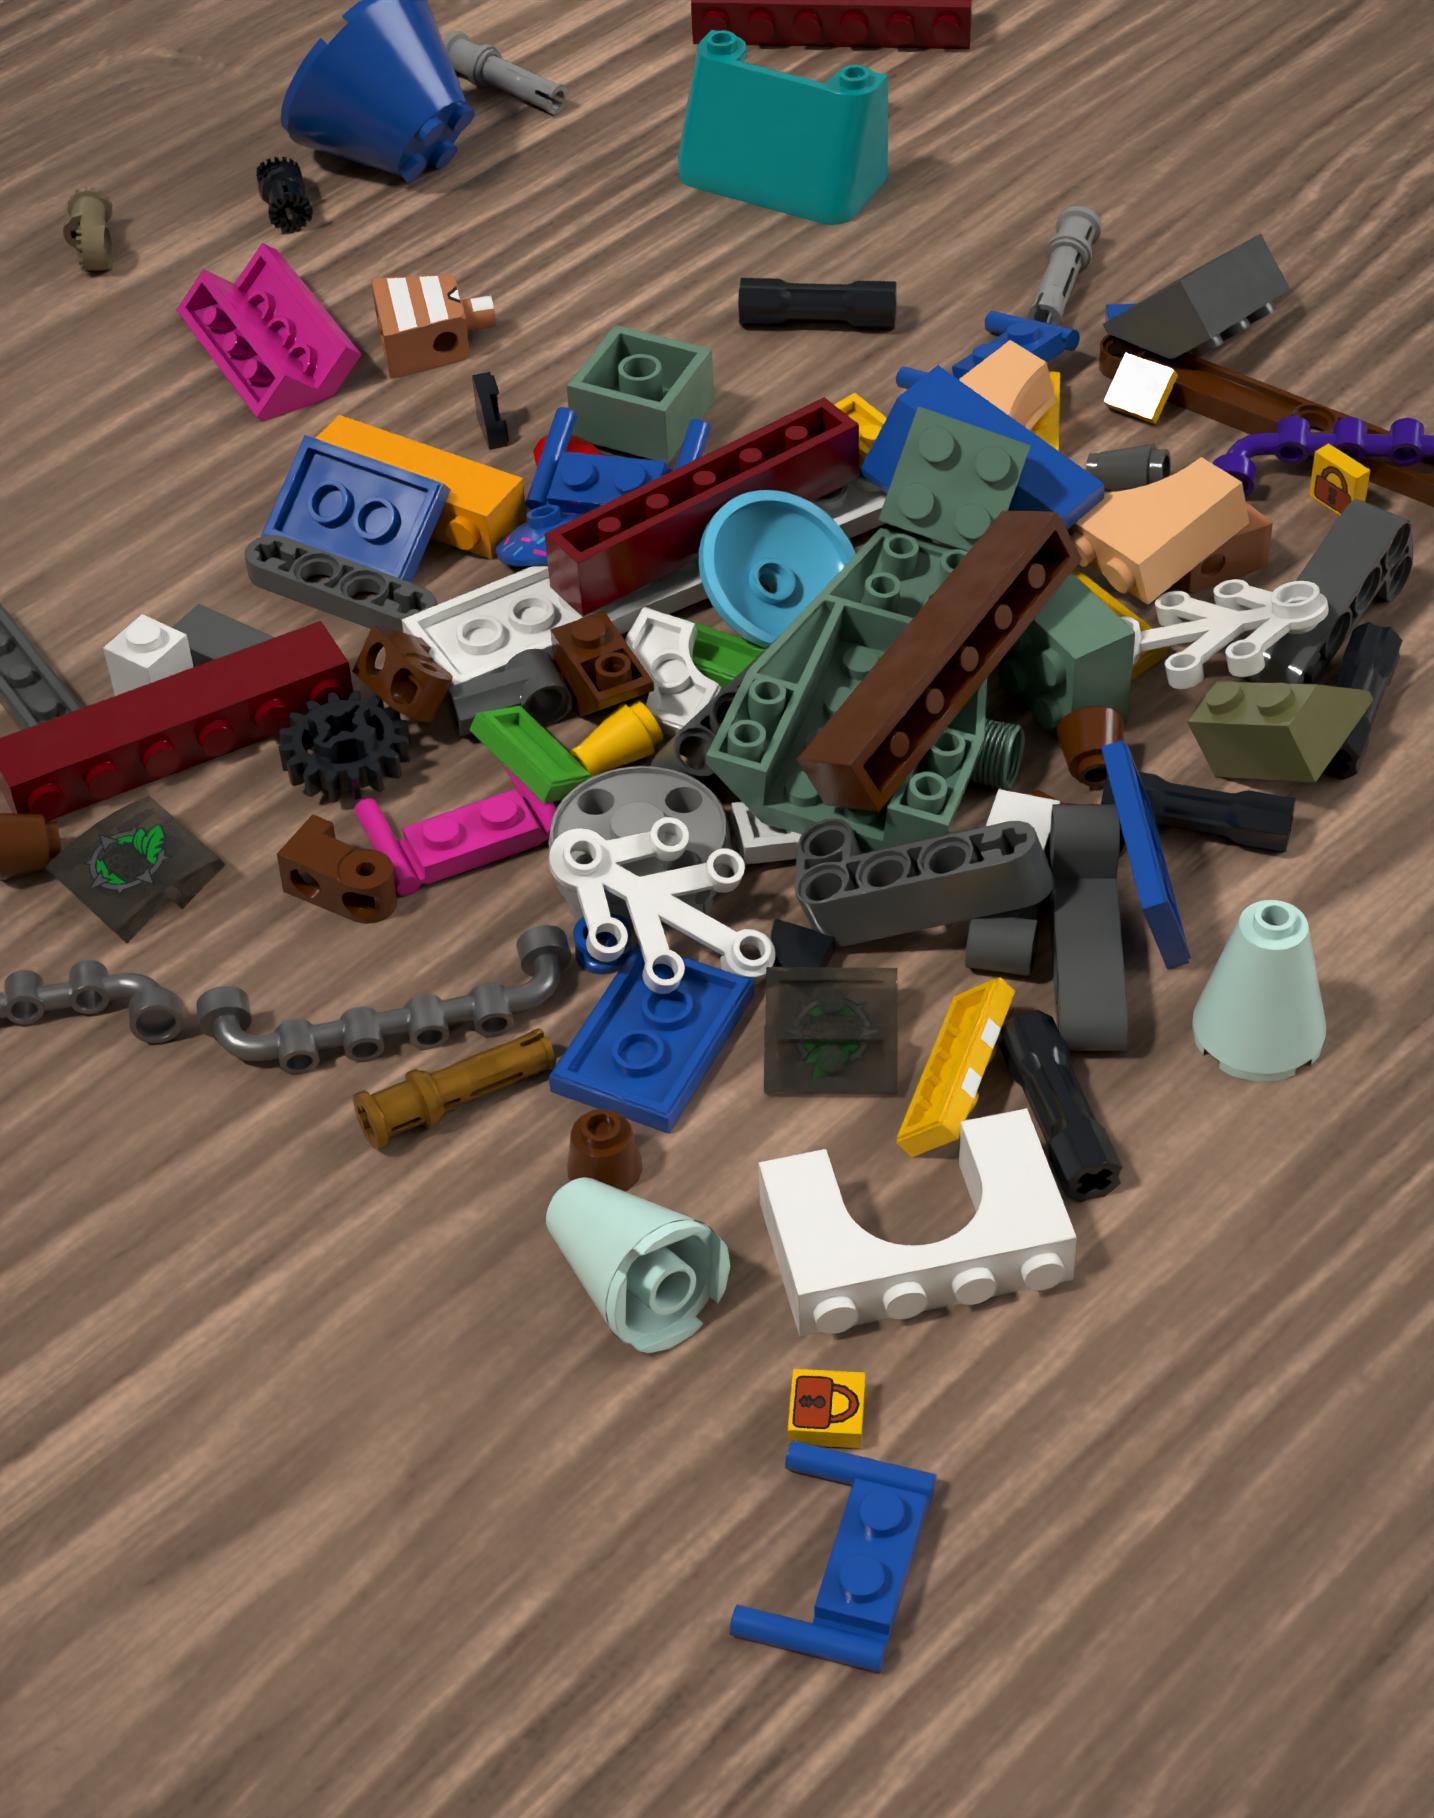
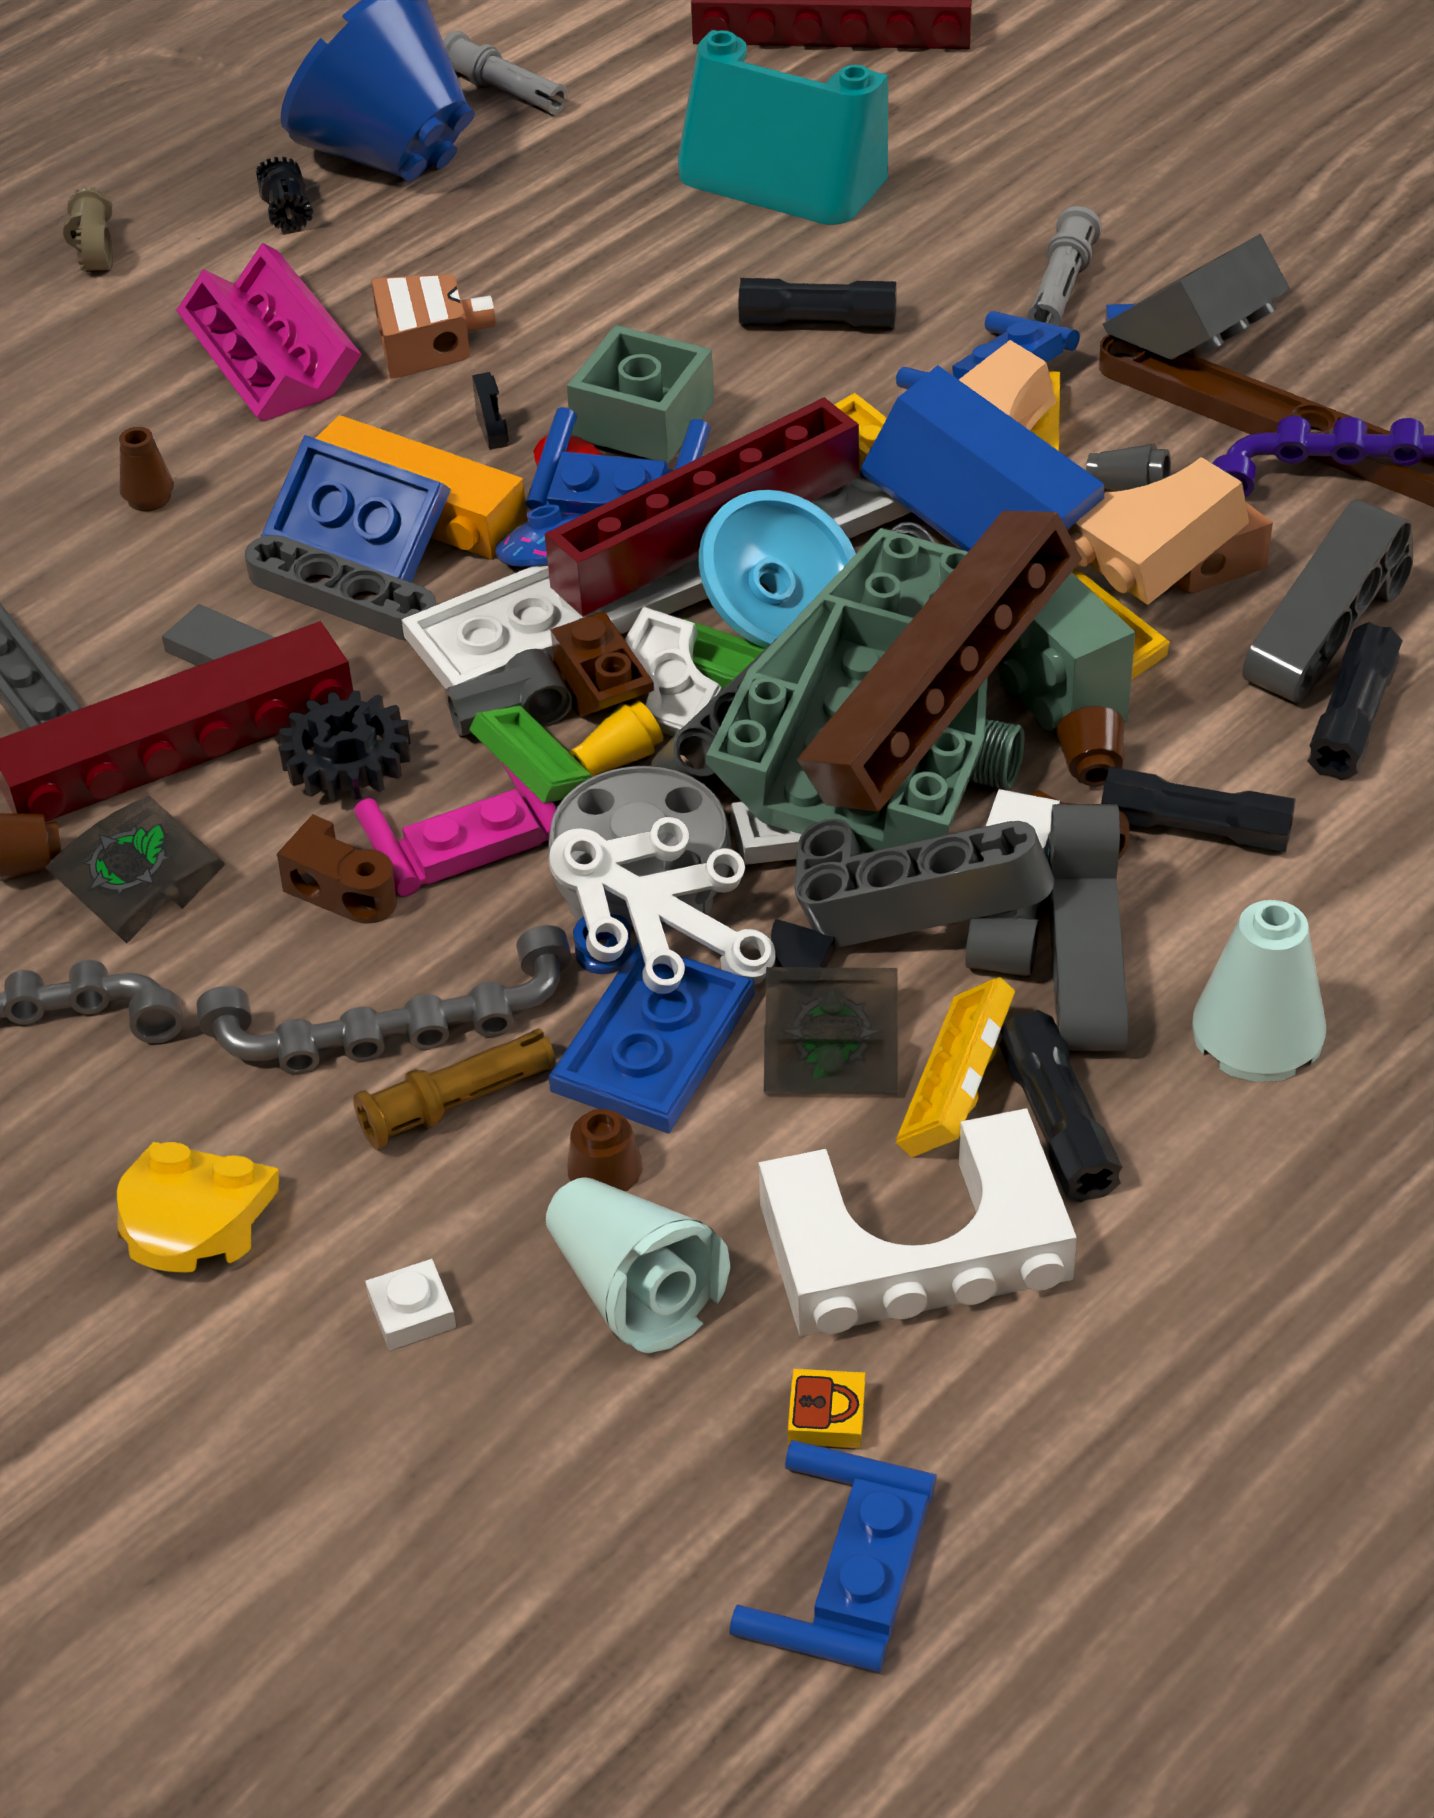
(143, 473): none -> reddish brown cone
(146, 654): white brick -> none
(190, 1205): none -> yellow slope
(409, 676): reddish brown leg -> none
(410, 1304): none -> white plate
(952, 479): sand green brick -> none
(1140, 388): tile -> none
(1146, 854): blue tile -> none
(1275, 728): olive slope -> none
(1288, 609): white plant -> none
(1337, 479): yellow tile -> none

